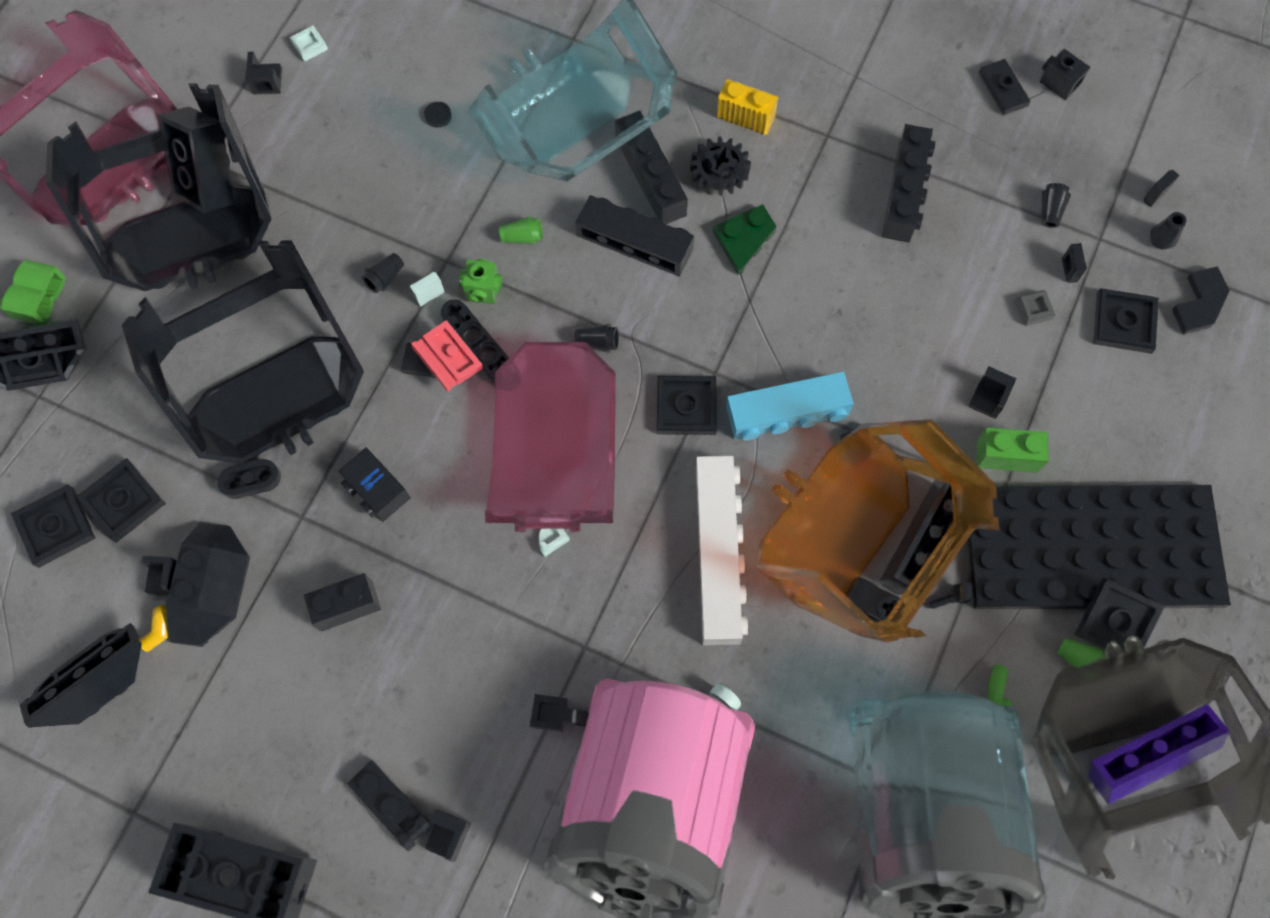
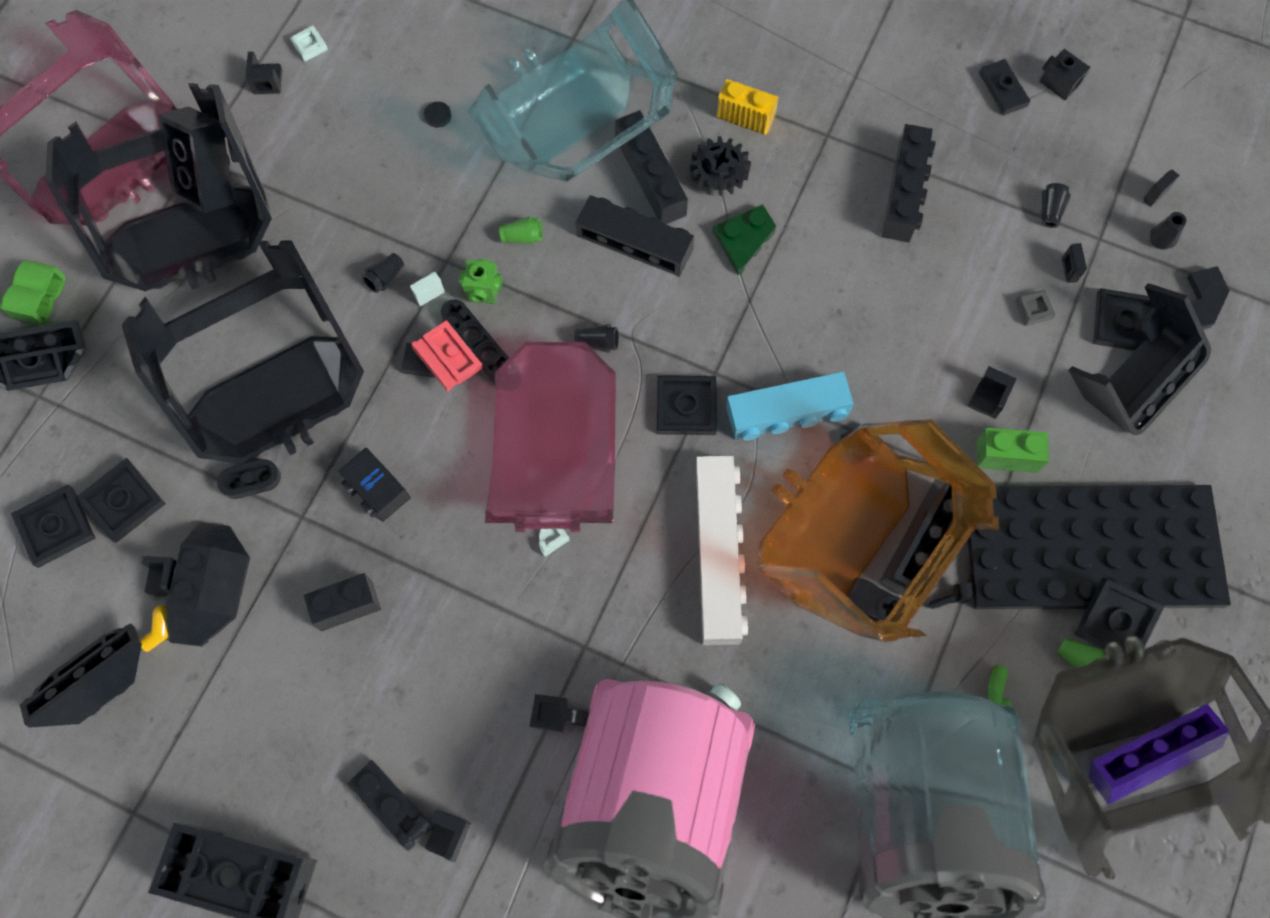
(1157, 370): none -> black windscreen

